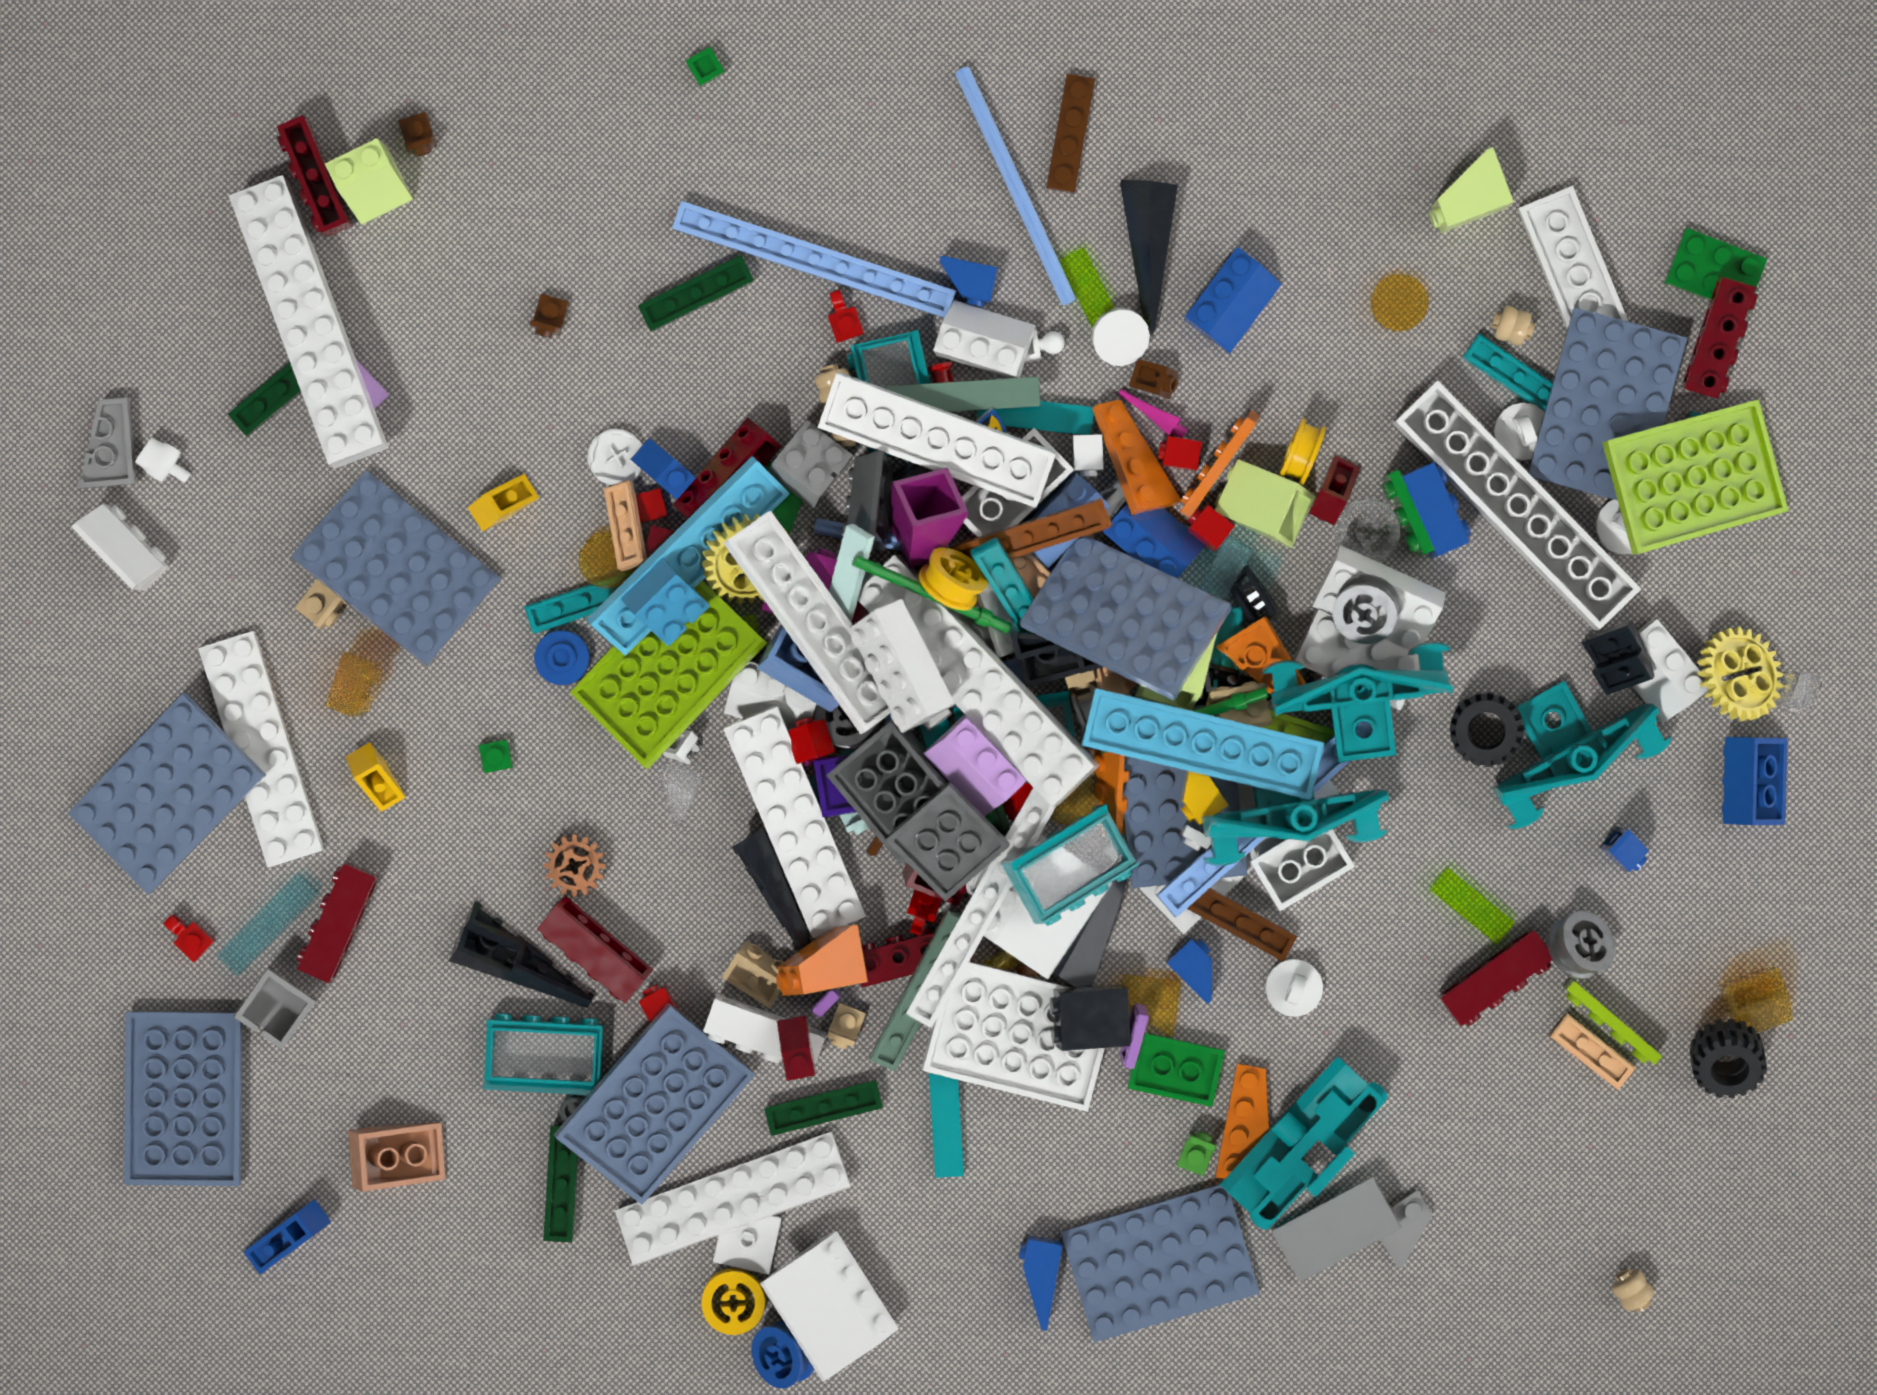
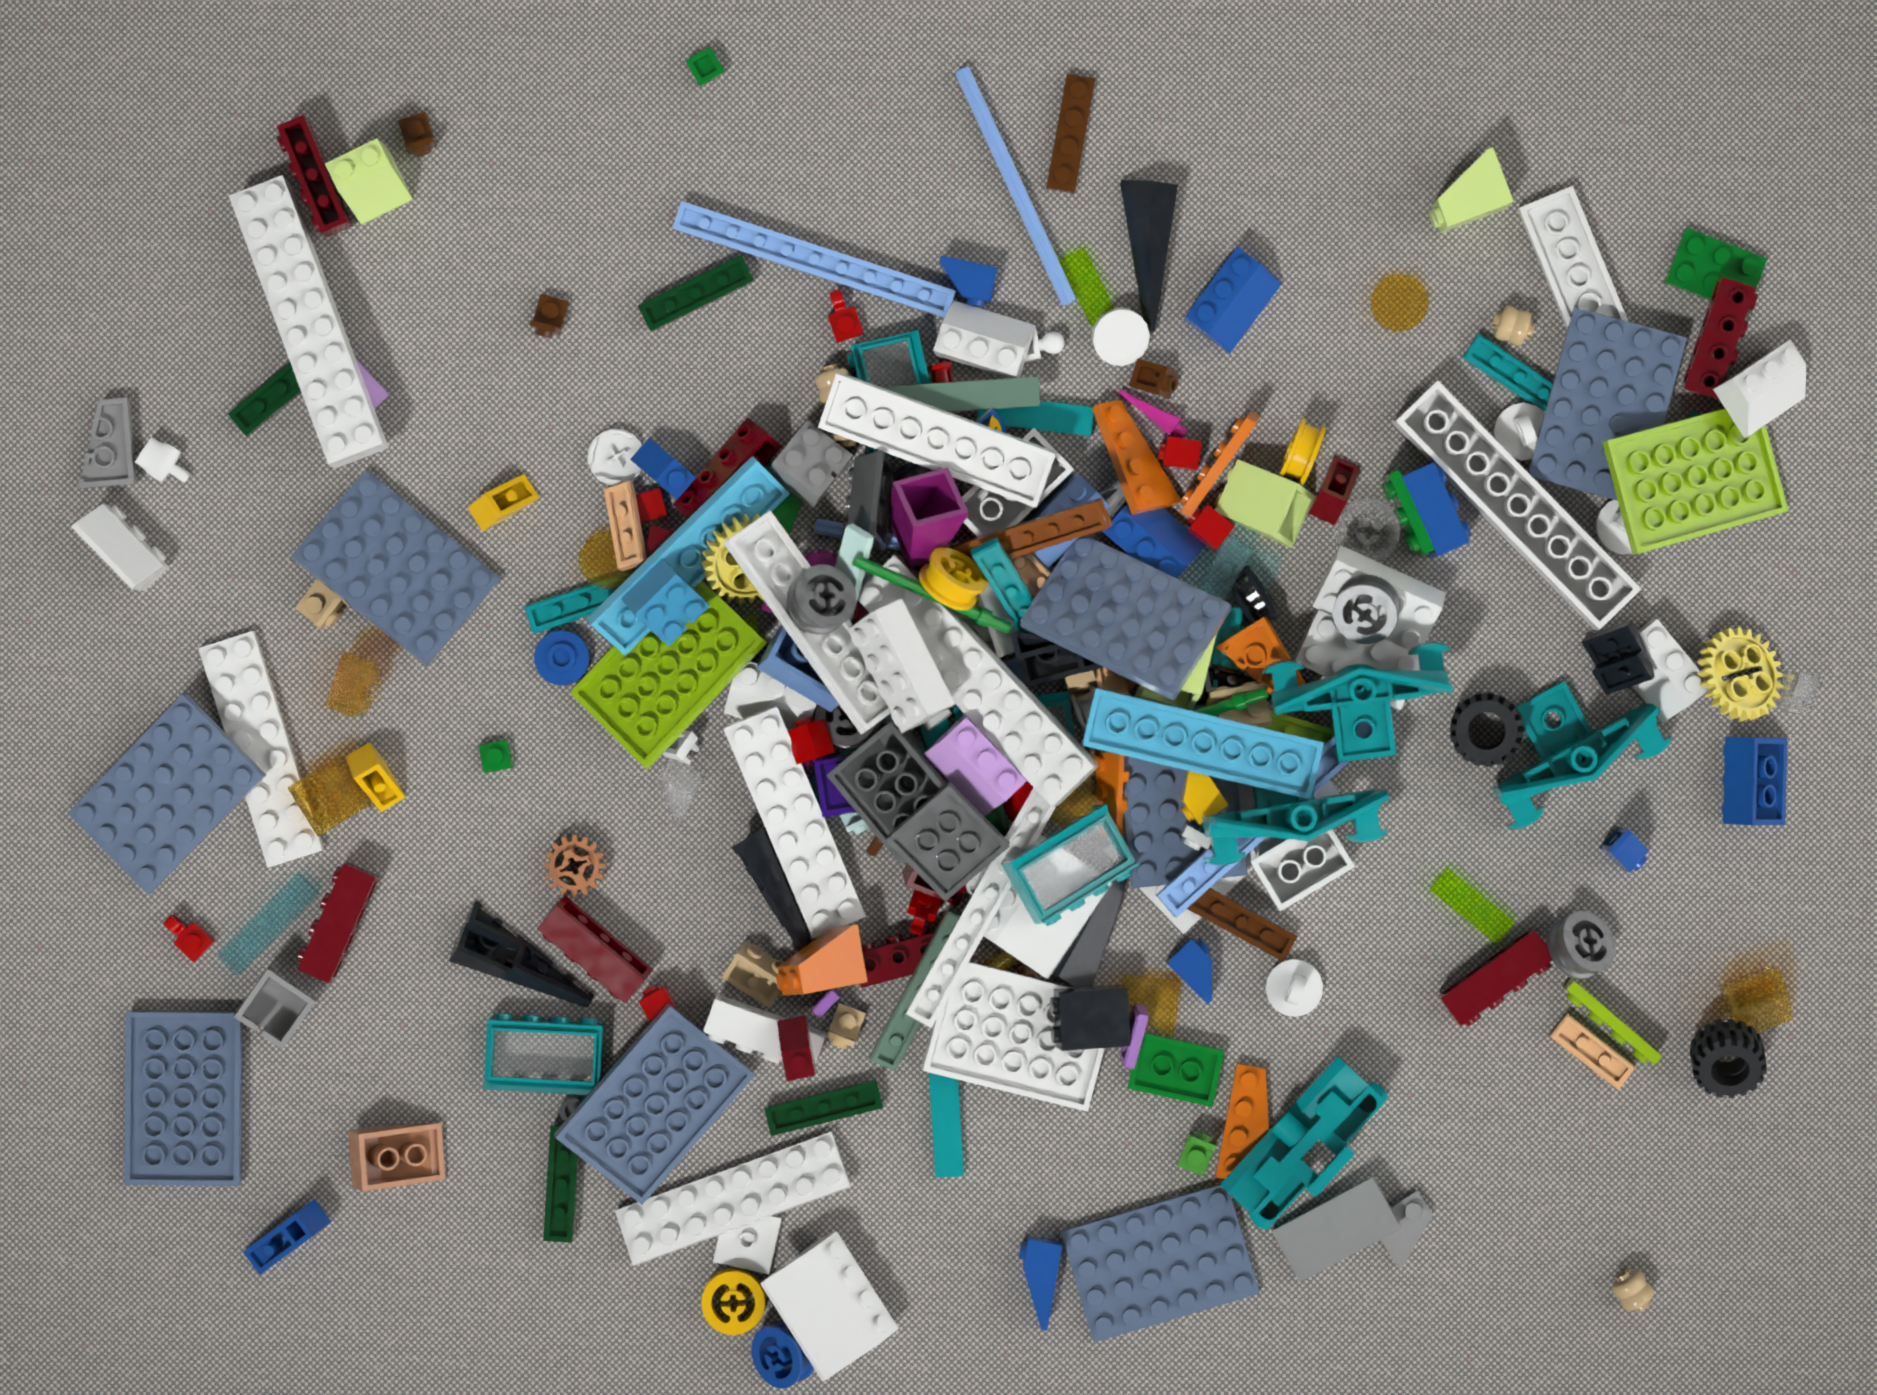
(329, 796): none -> clear yellow slope
(806, 604): none -> flat silver wheel
(1088, 454): white brick -> none
(1764, 388): none -> white slope

